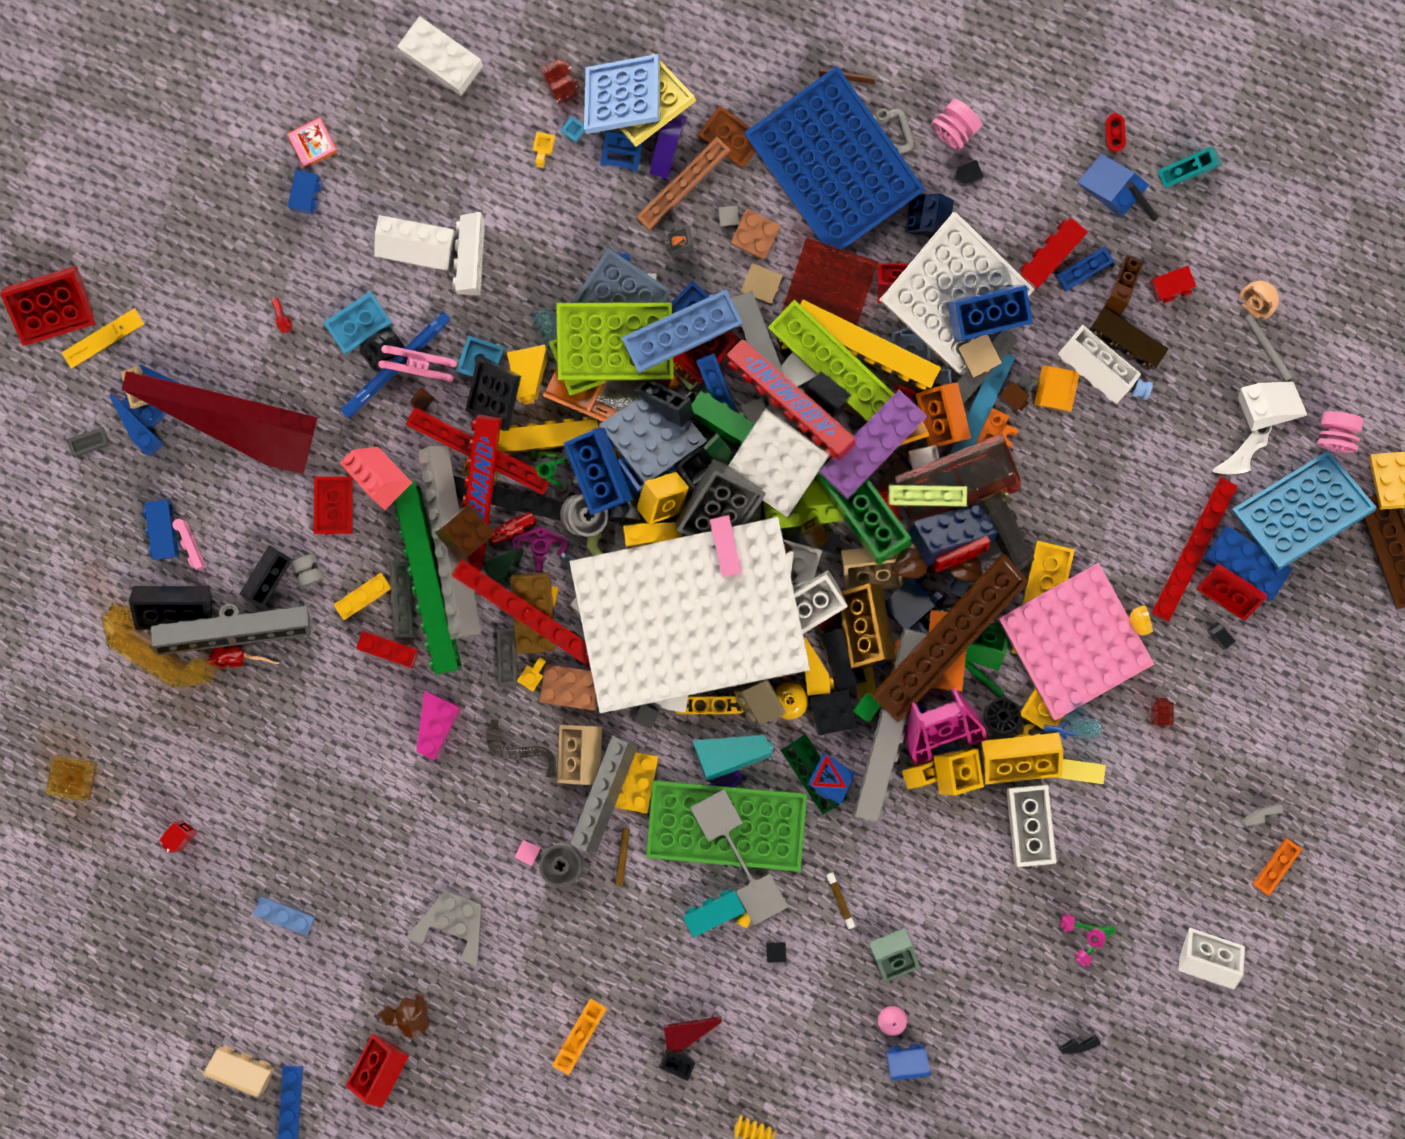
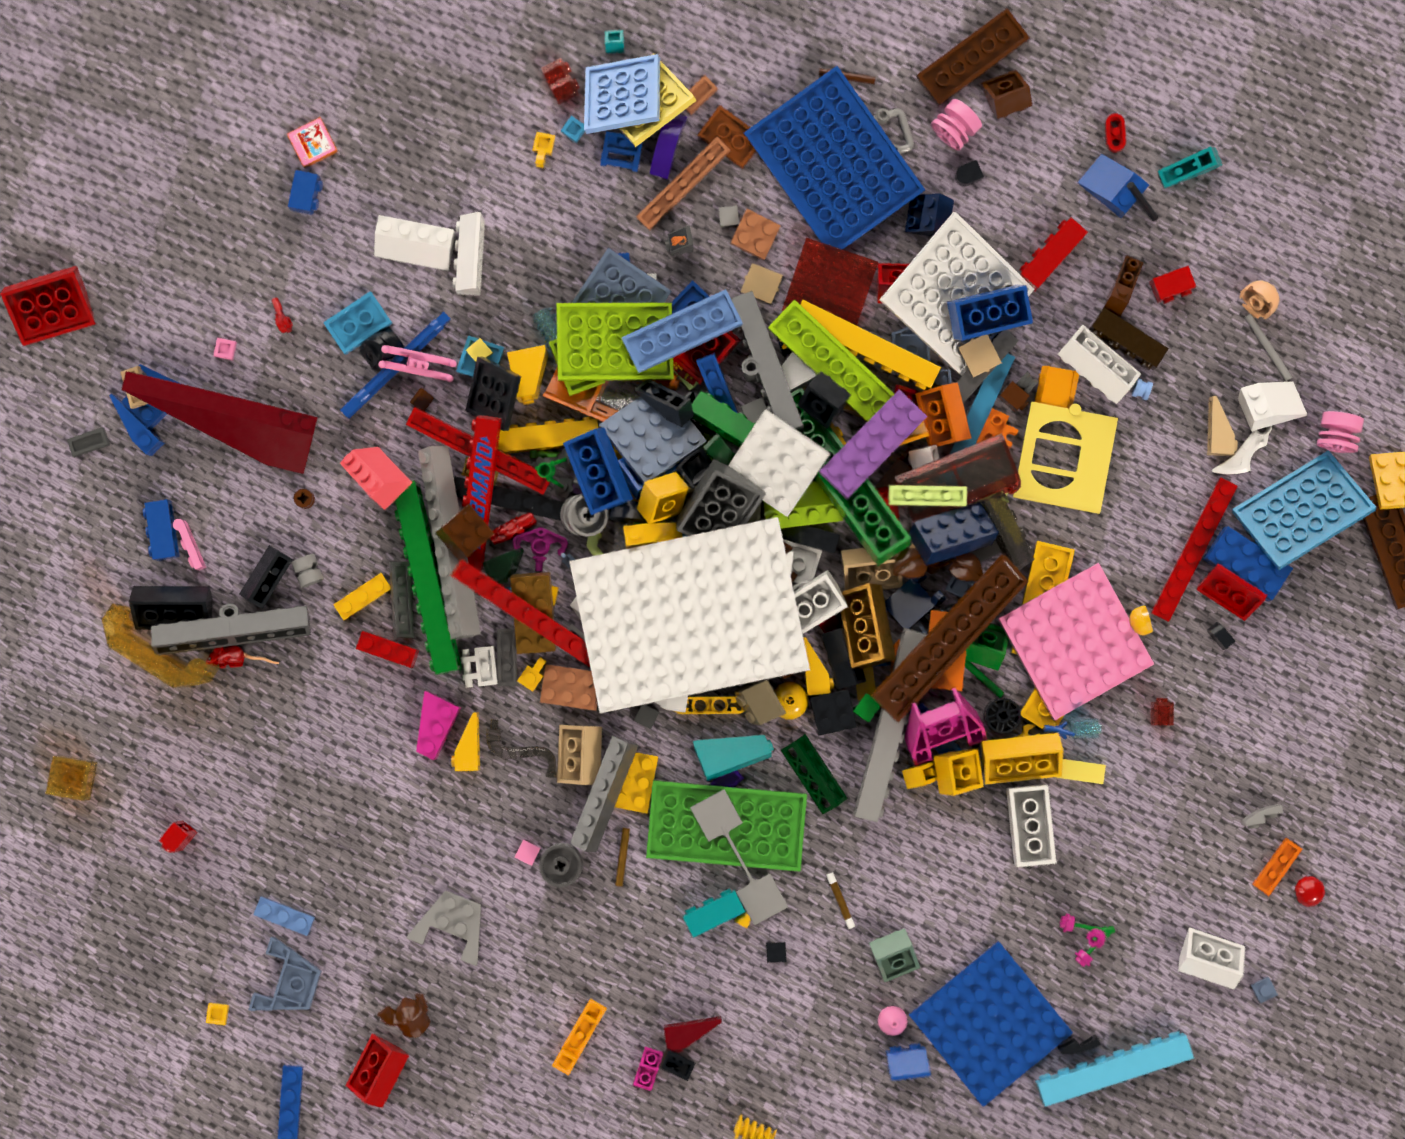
(102, 338): yellow piece -> none
(217, 1013): none -> yellow plate
(225, 349): none -> bright pink tile
(239, 1071): tan slope -> none
(296, 982): none -> sand blue wing
(306, 501): none -> reddish brown wheel
(333, 505): red plate -> none
(440, 55): white brick -> none
(468, 749): none -> yellow slope
(479, 349): none -> light yellow tile
(485, 666): none -> white plate
(614, 41): none -> teal slope
(648, 1069): none -> dark pink slope
(702, 92): none -> nougat tile
(725, 546): bright pink tile -> none
(791, 400): brick -> none
(814, 533): dark brown slope -> none
(831, 779): blue piece -> none
(961, 553): red tile -> none
(973, 57): none -> reddish brown plate
(990, 1023): none -> blue plate
(1007, 94): none -> reddish brown slope
(1085, 269): blue tile -> none
(1096, 446): none -> light yellow door
(1114, 1069): none -> medium azure brick
(1220, 434): none -> tan slope
(1264, 989): none -> sand blue plate
(1309, 891): none -> red hair

